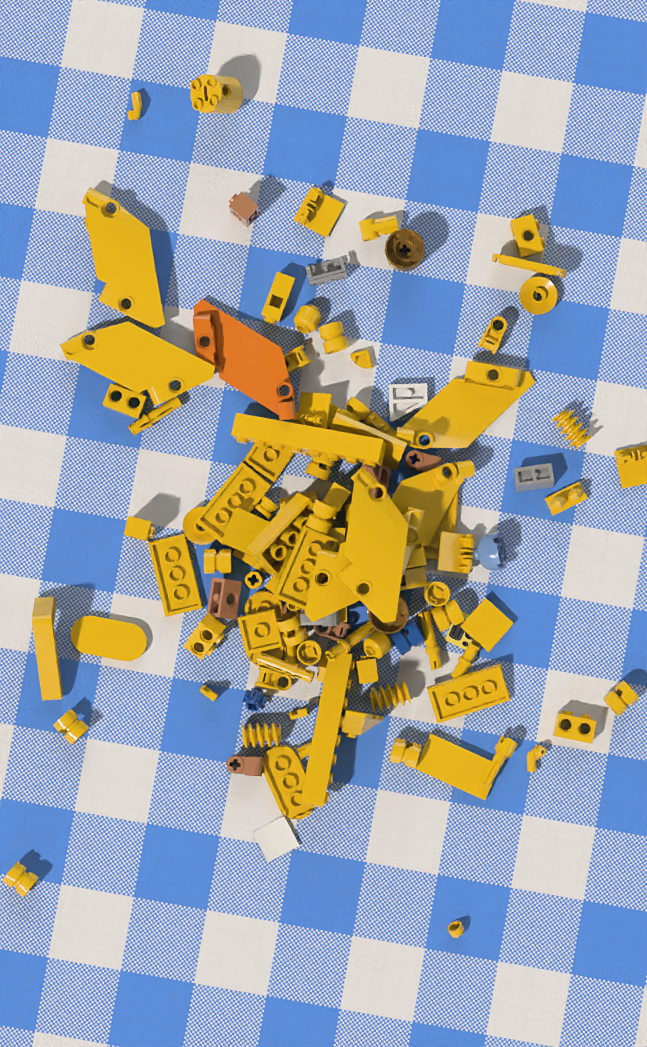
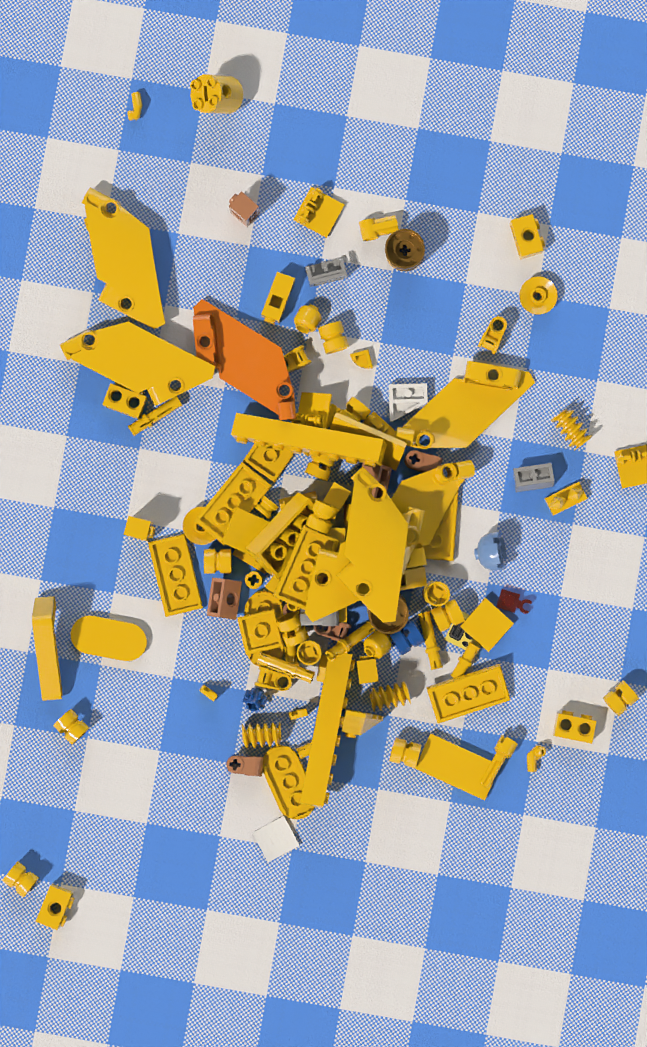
(47, 915): none -> yellow brick
(204, 636): yellow brick -> none
(456, 552): yellow hinge -> none
(456, 929): yellow hinge -> none
(510, 601): none -> clear red plate
(529, 265): yellow tile -> none

